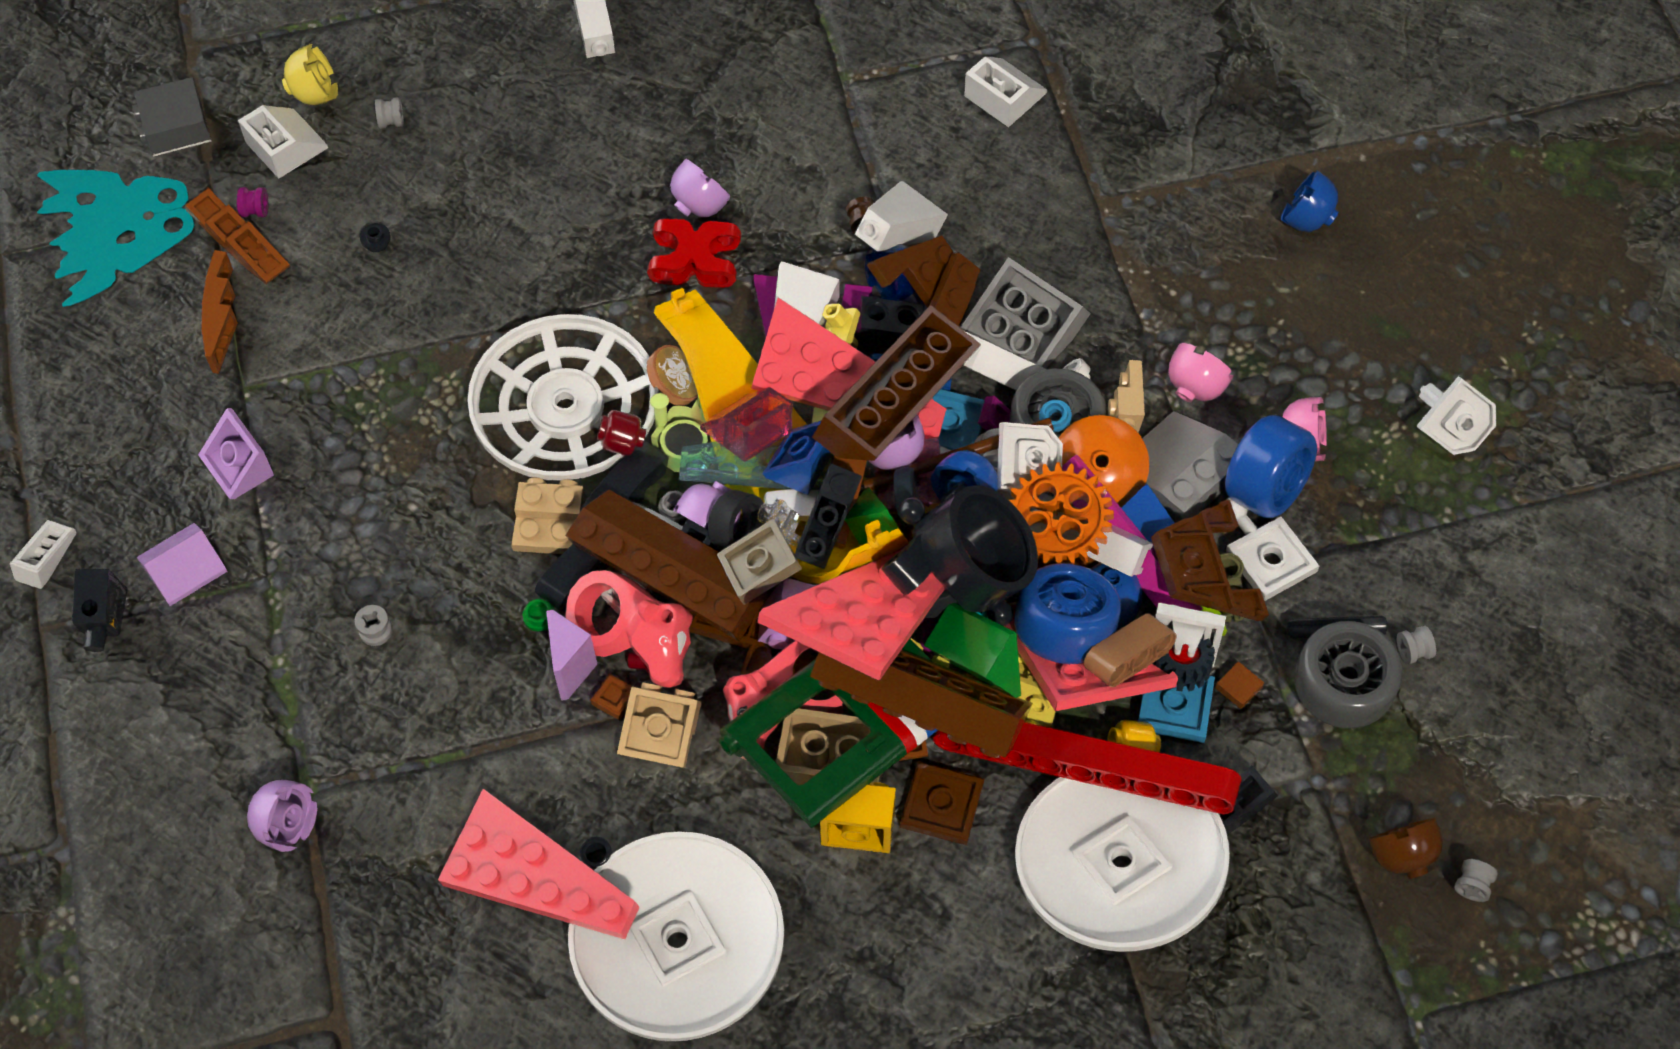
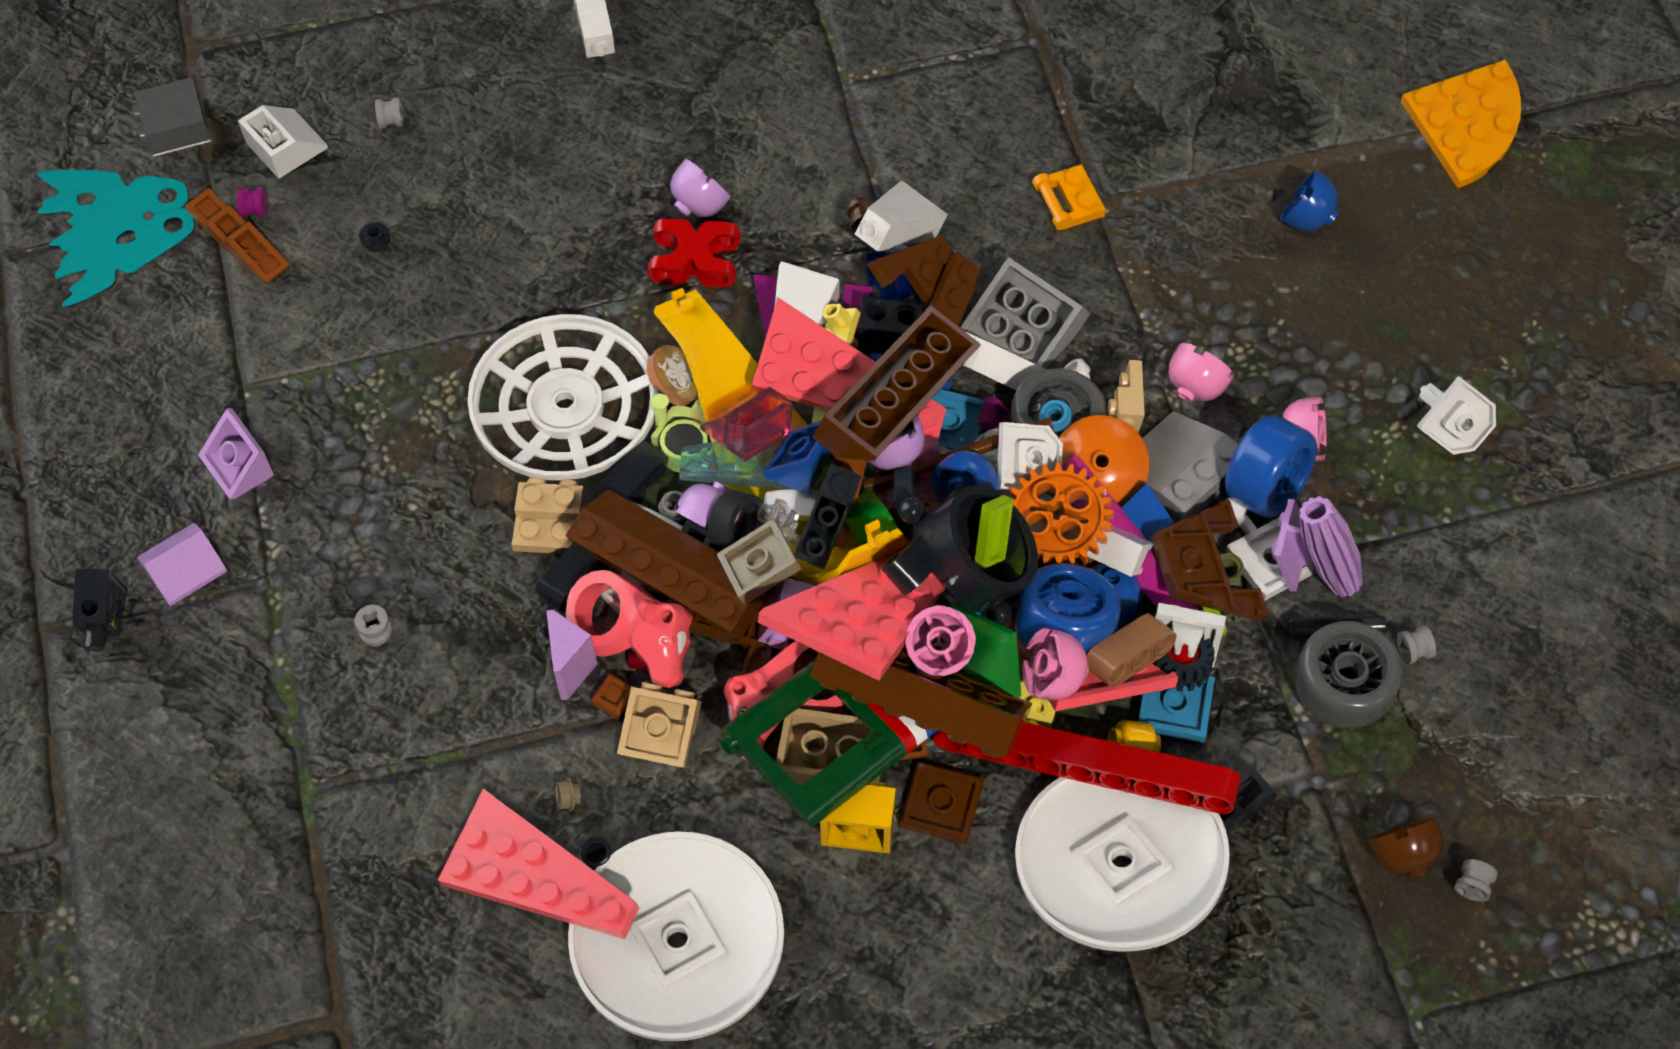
(35, 572): white slope -> none
(217, 315): dark orange slope -> none
(282, 814): lavender cylinder -> none
(308, 76): light yellow cylinder -> none
(536, 616): green plate -> none
(567, 794): none -> dark tan plate
(621, 432): dark red head -> none
(945, 624): none -> bright pink cylinder
(993, 531): none -> lime tile
(1001, 89): white slope -> none
(1055, 665): none -> bright pink cylinder
(1077, 193): none -> light orange plate
(1239, 685): dark orange tile -> none
(1321, 538): none -> lavender plate
(1468, 119): none -> light orange plate

